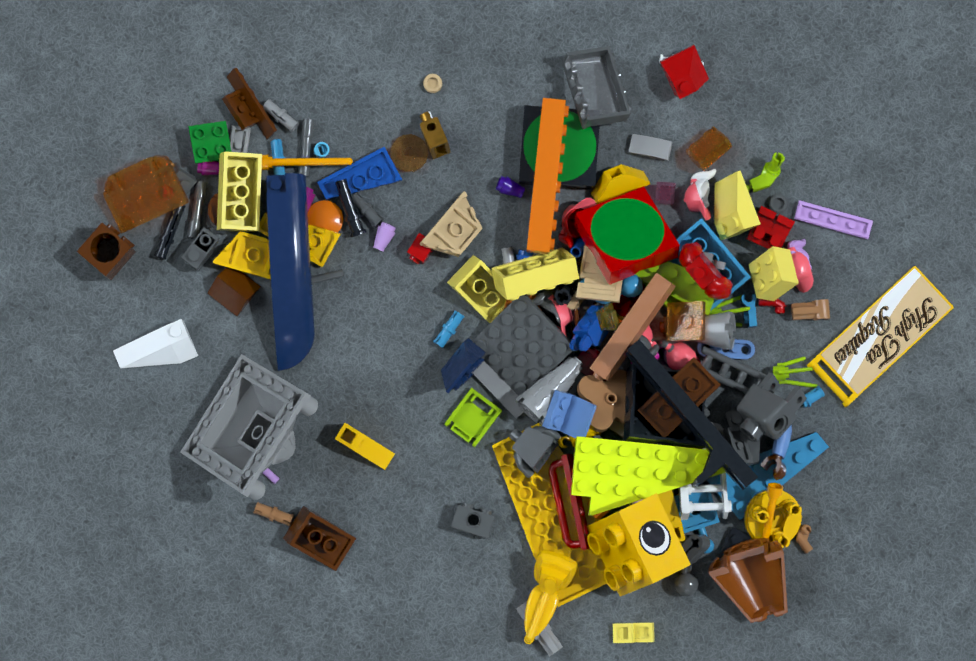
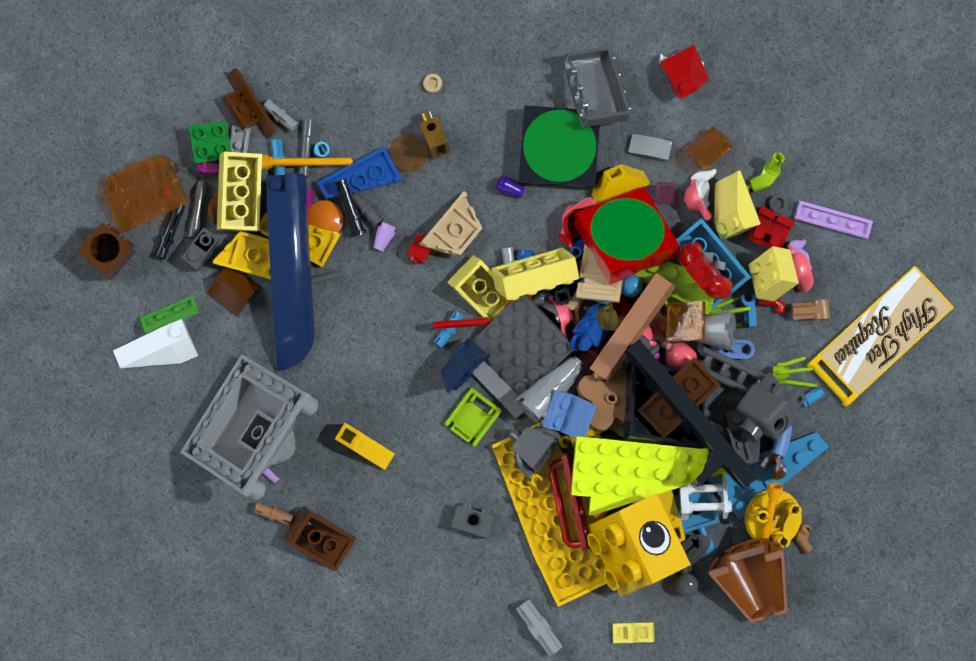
(169, 314): none -> bright green plate
(461, 323): none -> red bar
(546, 176): orange brick -> none
(552, 573): yellow piece -> none

